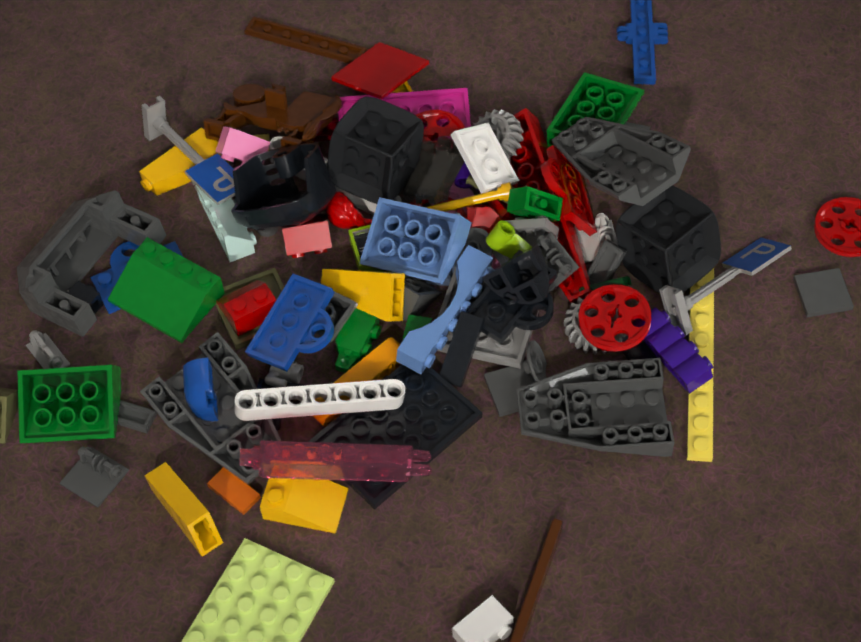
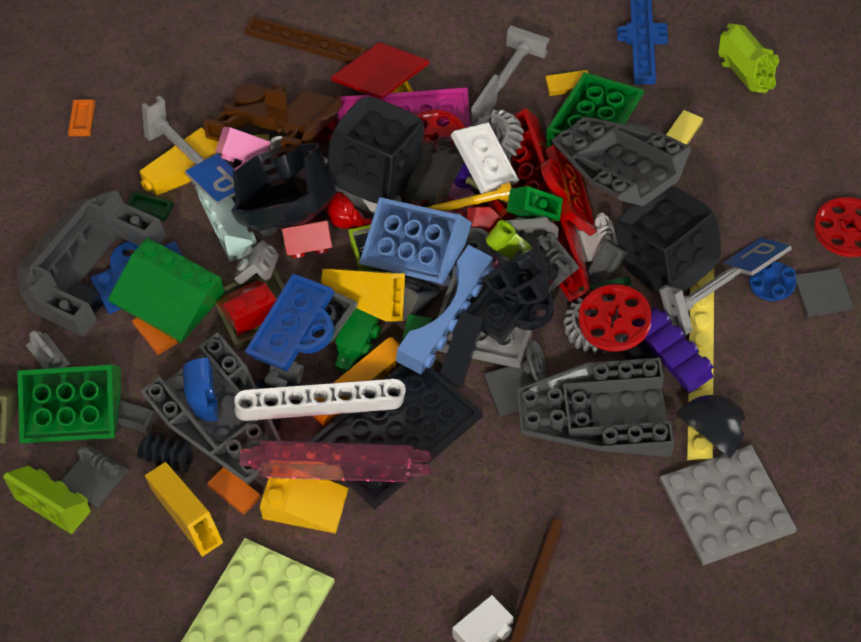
(48, 497): none -> lime slope
(81, 117): none -> orange tile
(151, 205): none -> dark green tile
(156, 339): none -> orange tile
(160, 452): none -> black piece
(257, 260): none -> light grey bracket
(524, 43): none -> light grey piece
(563, 83): none -> yellow tile
(685, 127): none -> light yellow tile
(716, 420): none -> black brick
(727, 505): none -> light grey plate
(748, 58): none -> lime brick
(773, 282): none -> blue dish

